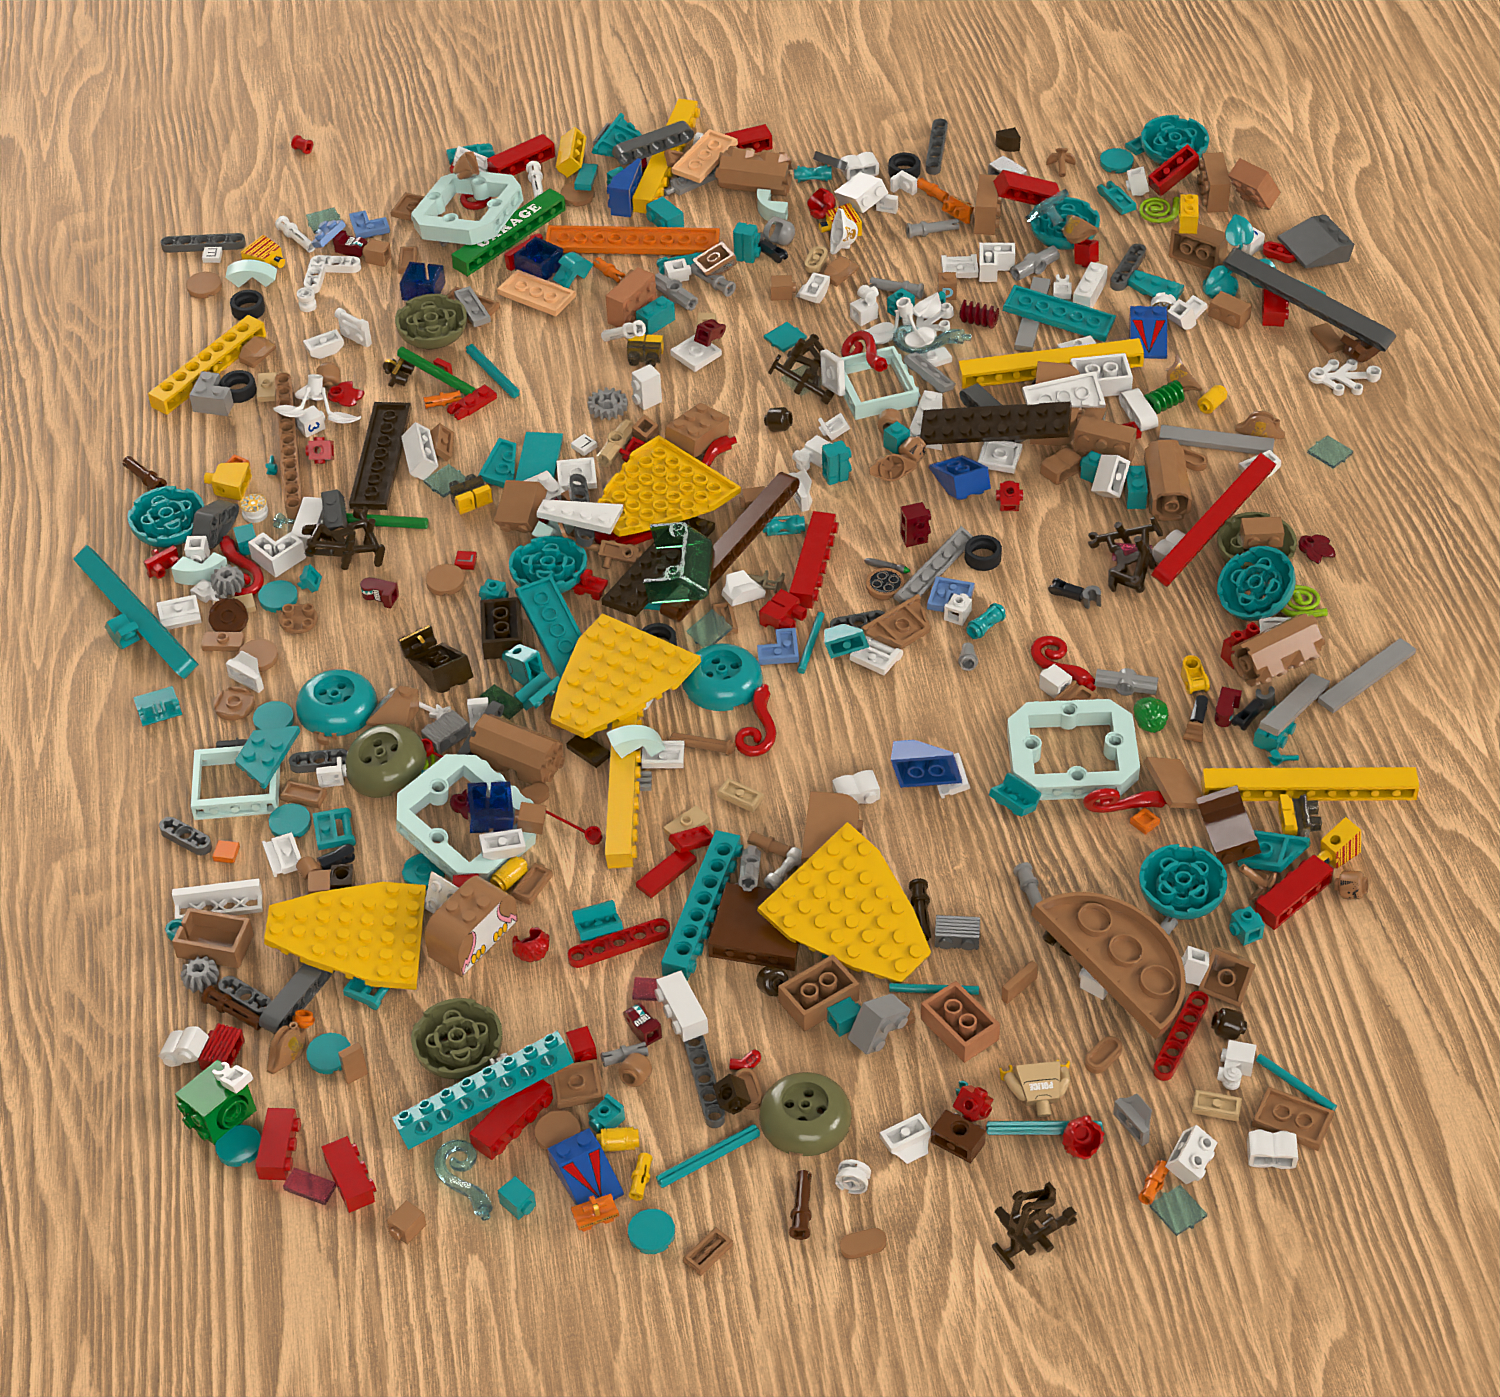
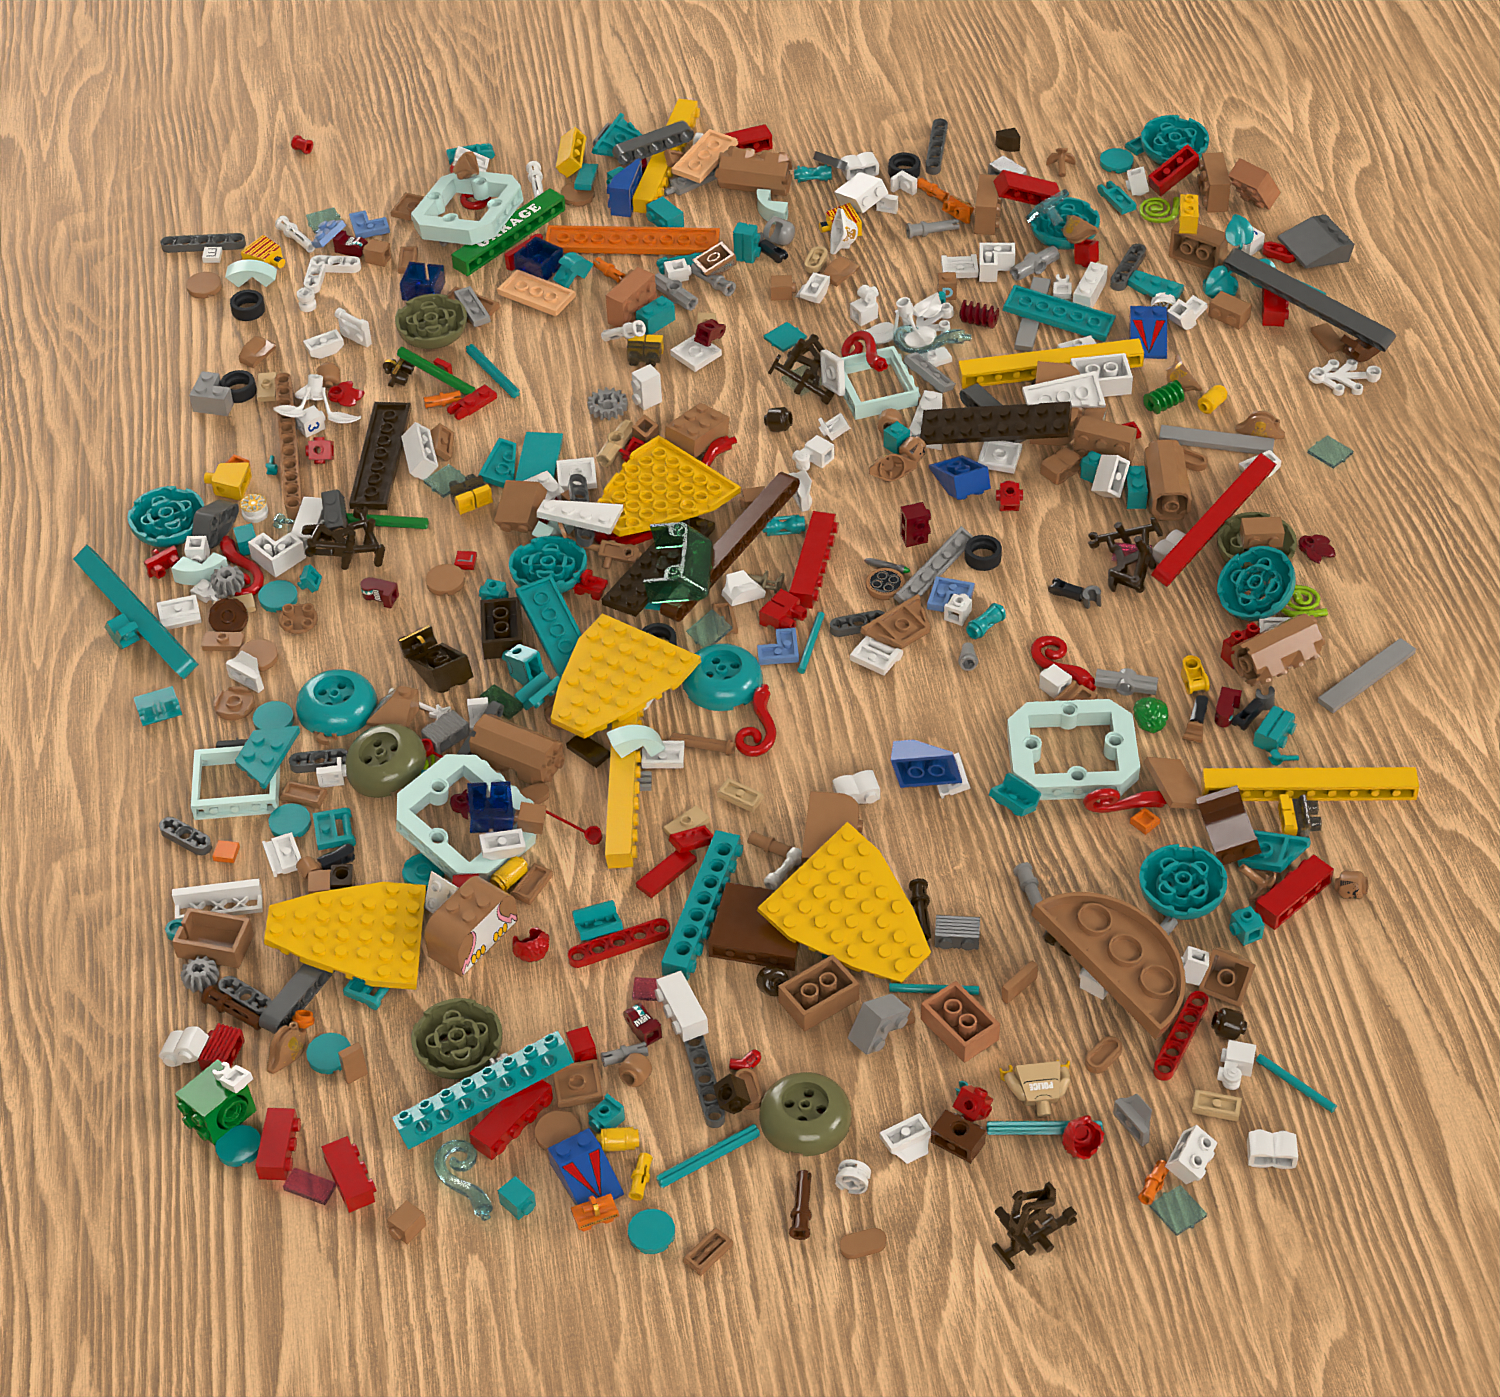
(148, 478): reddish brown pin -> none
(213, 359): yellow brick -> none
(516, 158): red brick -> none
(584, 445): white tile -> none
(749, 868): light grey piece -> none
(820, 203): red hair -> none
(836, 462): teal brick -> none
(843, 1015): teal brick -> none
(844, 640): teal slope -> none
(892, 299): teal brick -> none
(893, 286): light grey pin -> none
(1138, 409): white beam -> none
(1292, 1114): medium nougat tile -> none
(1294, 704): light grey tile -> none
(1341, 843): yellow torso -> none

